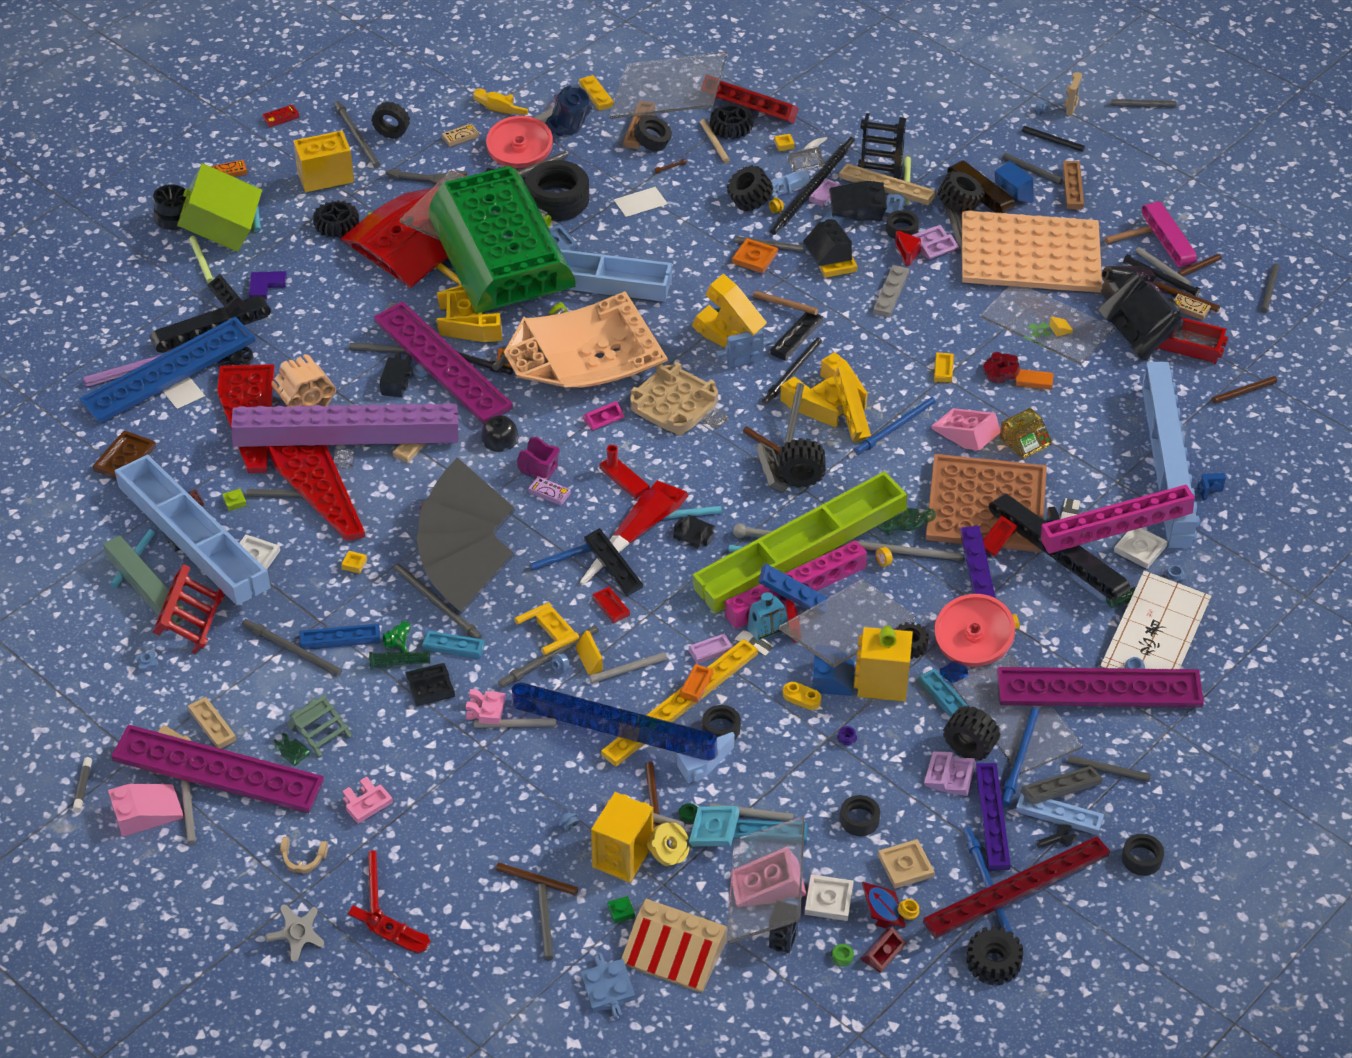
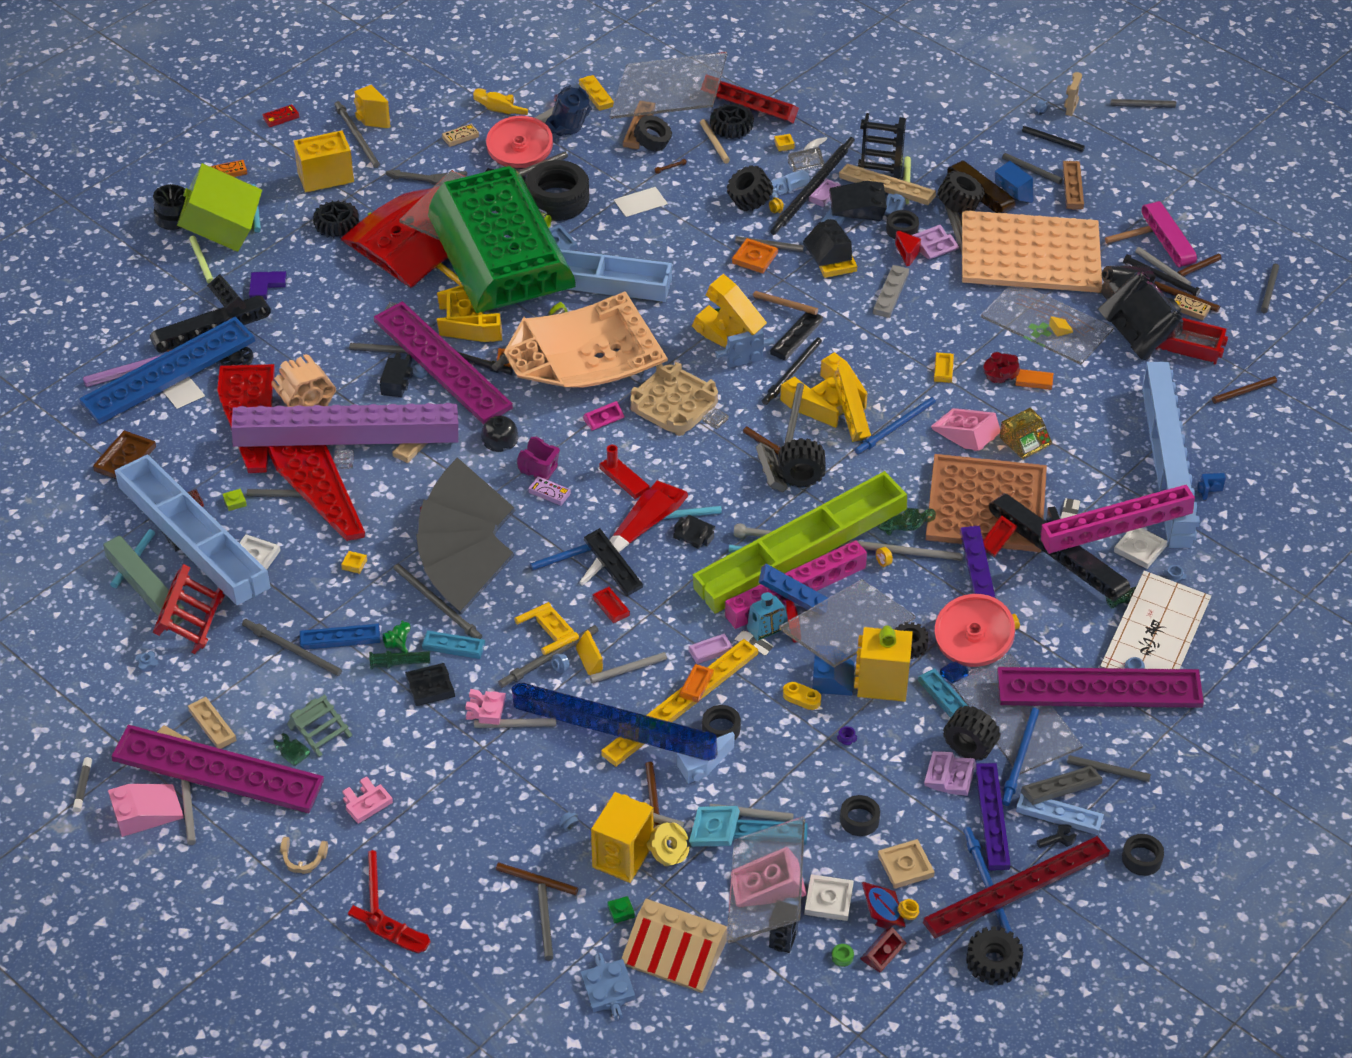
(296, 931): light grey animal -> none
(371, 107): none -> yellow slope
(395, 111): black tyre -> none
(688, 813): dark green tile -> none

